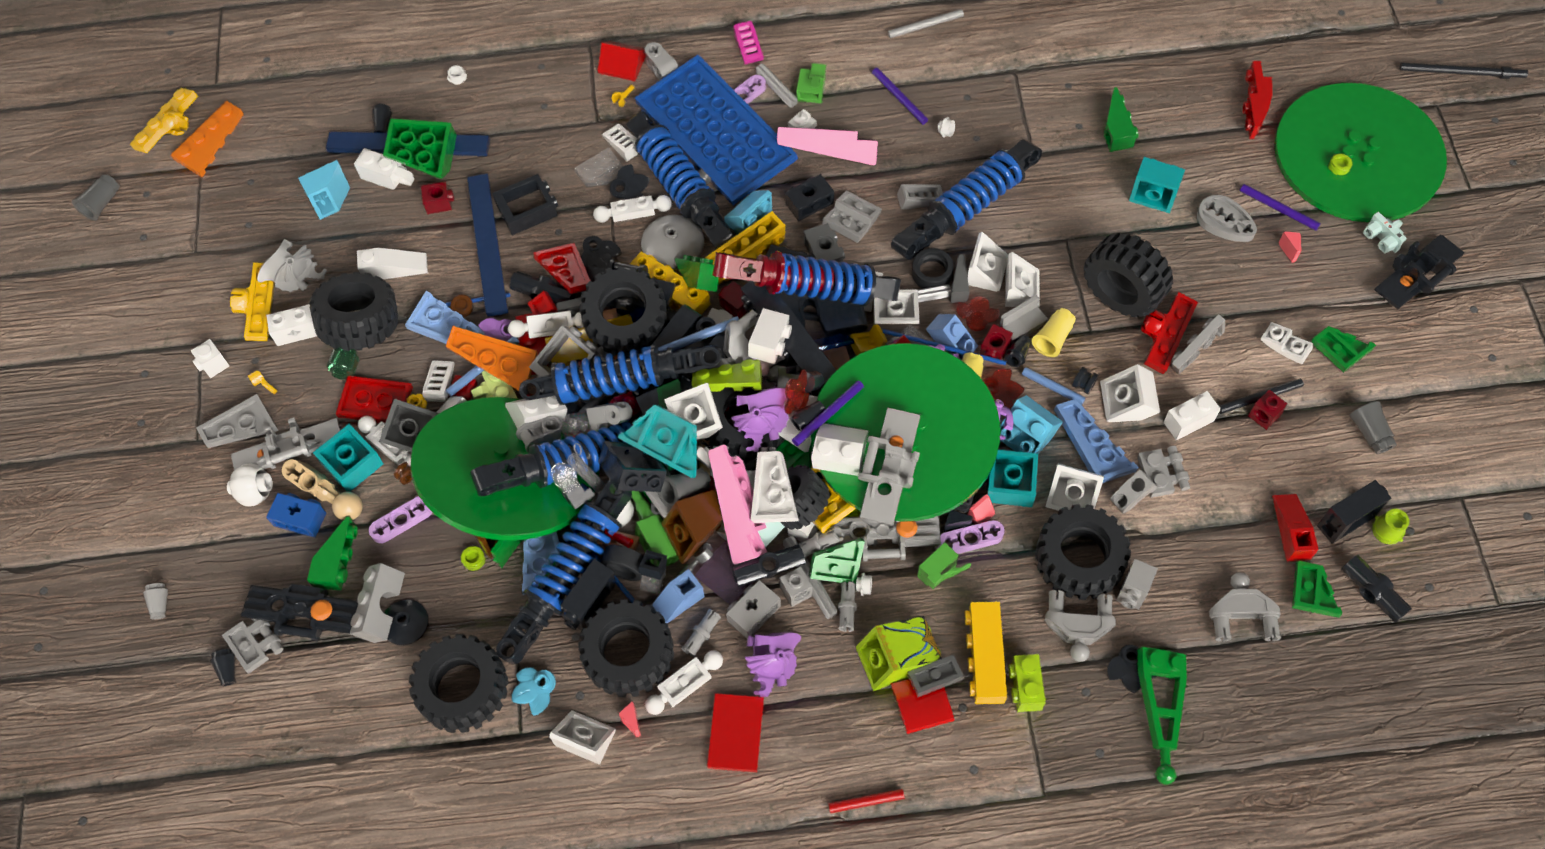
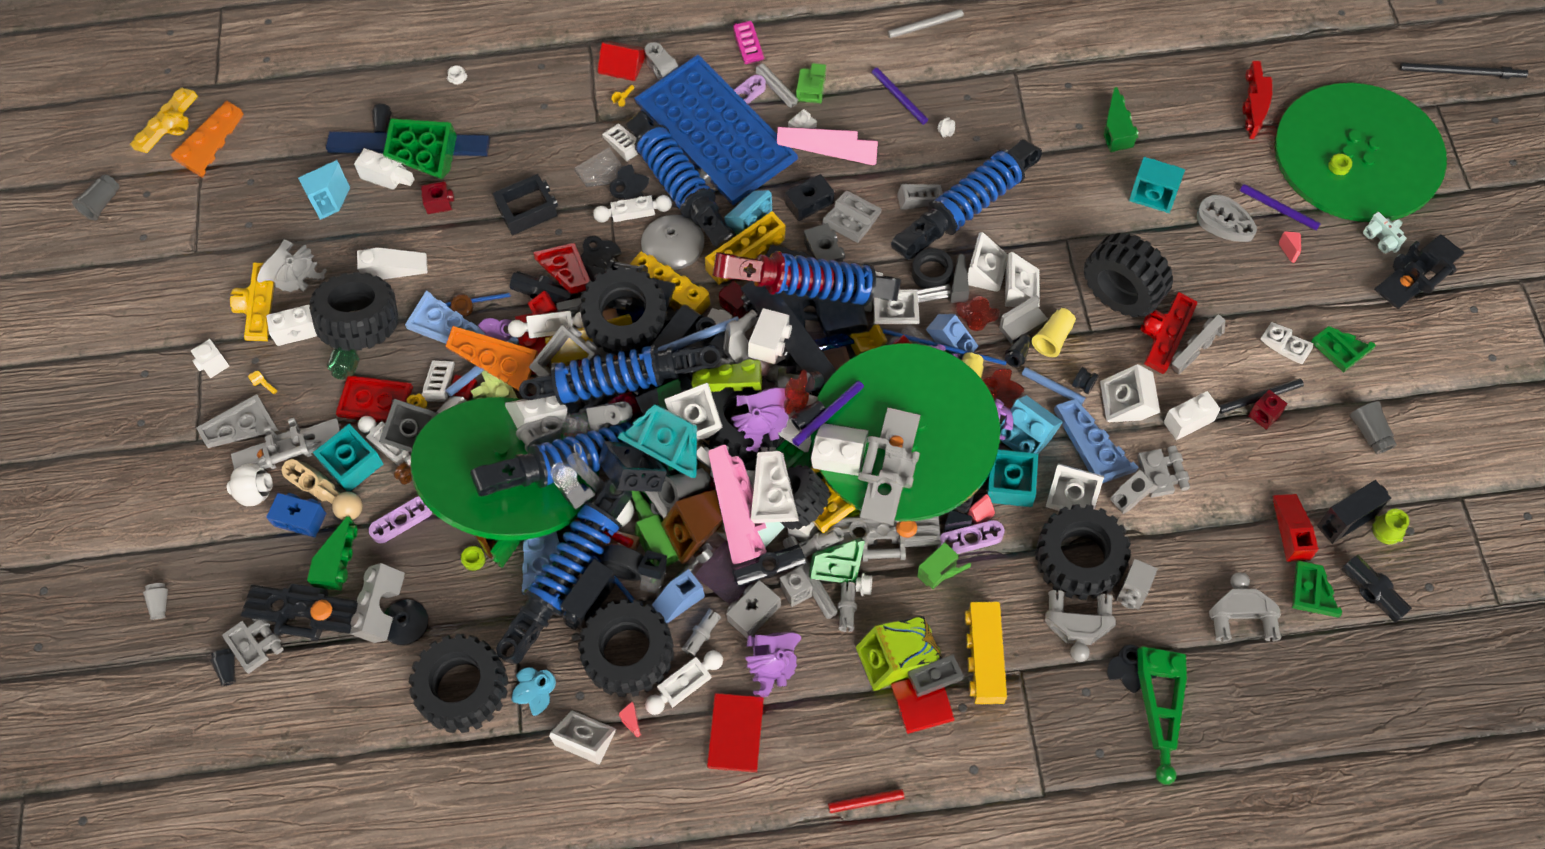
(487, 245): dark blue tile -> none
(697, 272): green slope -> none
(998, 336): dark red brick -> none
(1028, 683): lime brick -> none

